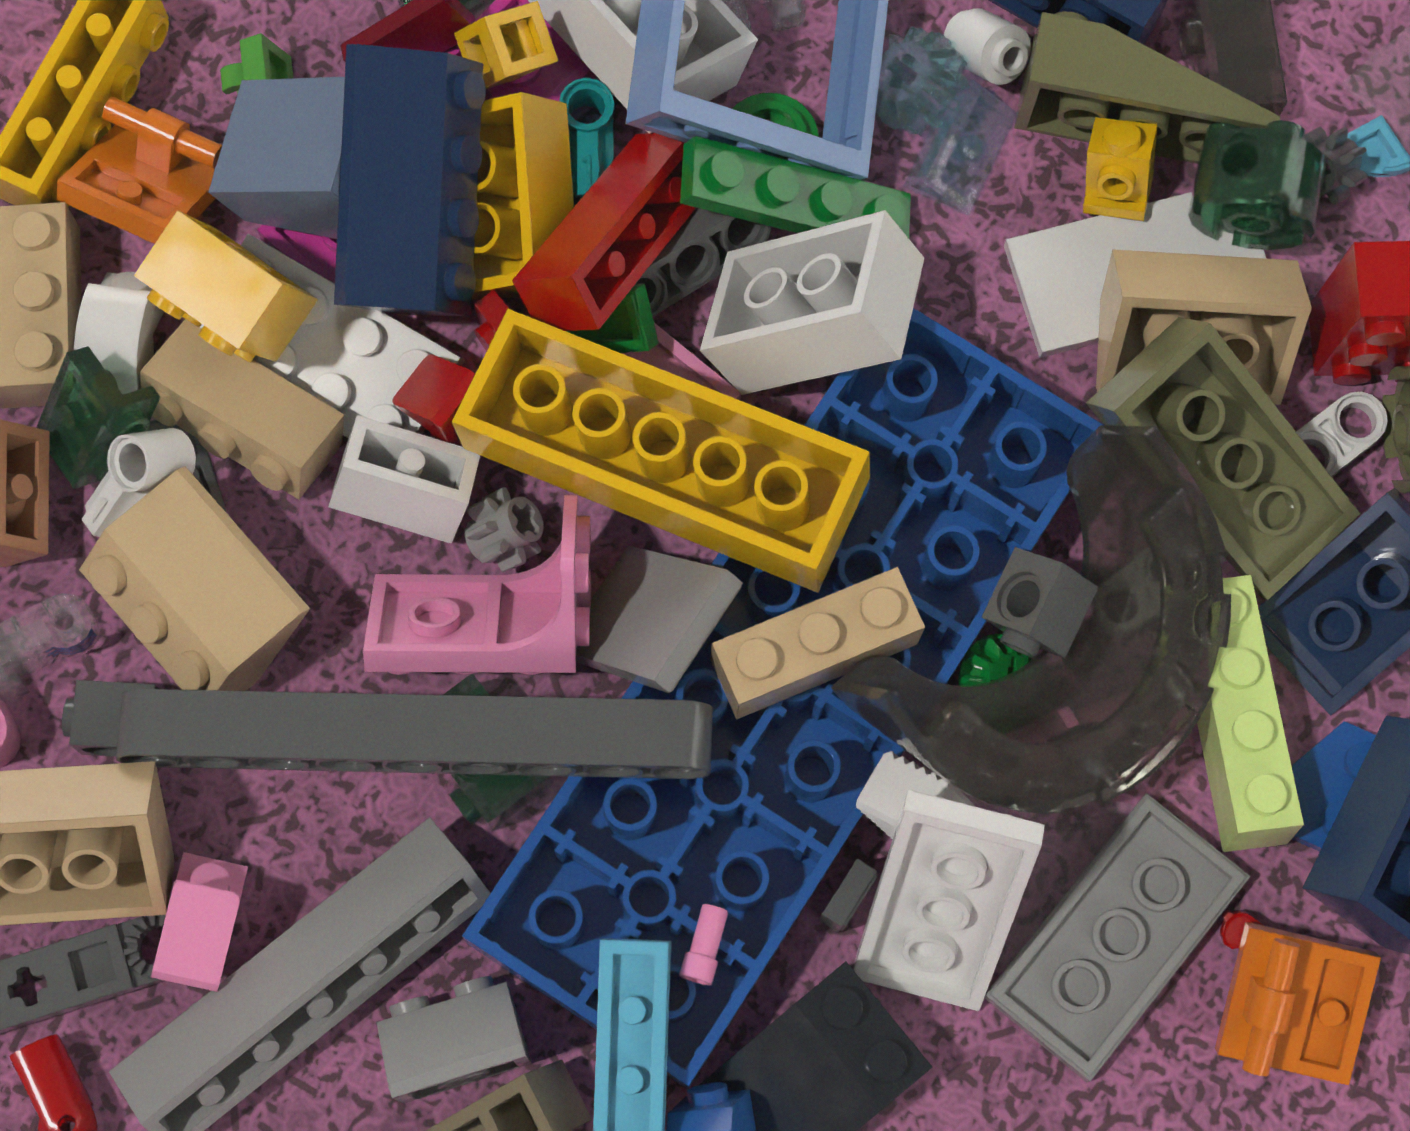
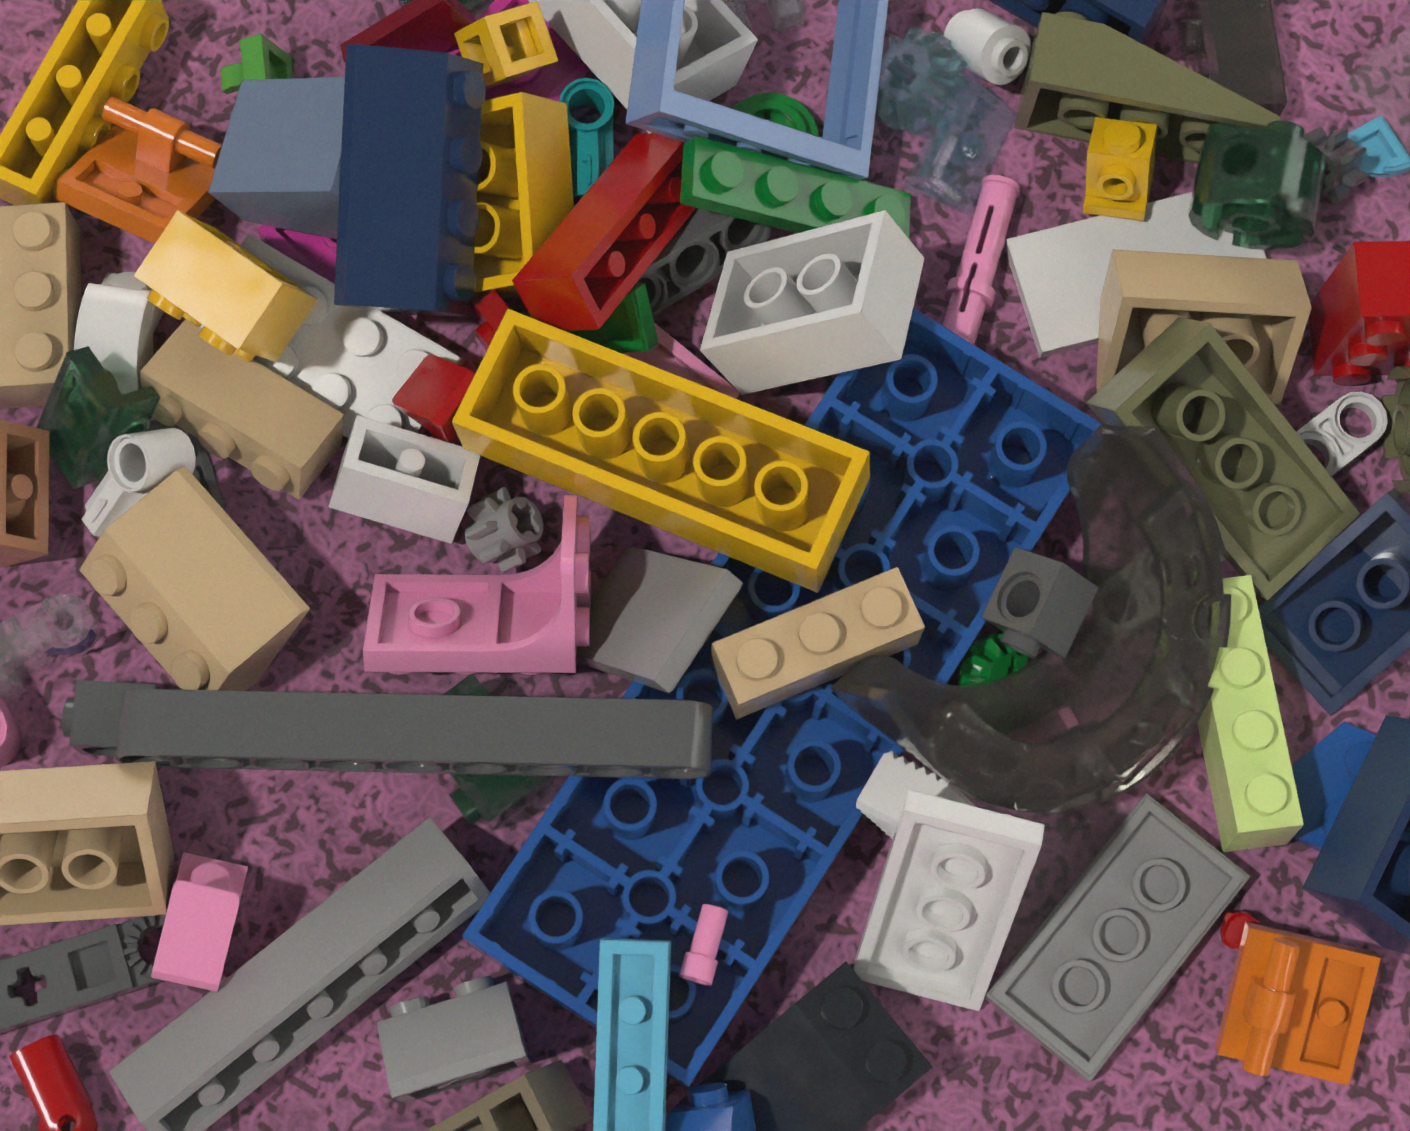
(848, 896): dark grey tile -> none
(971, 289): none -> bright pink pin

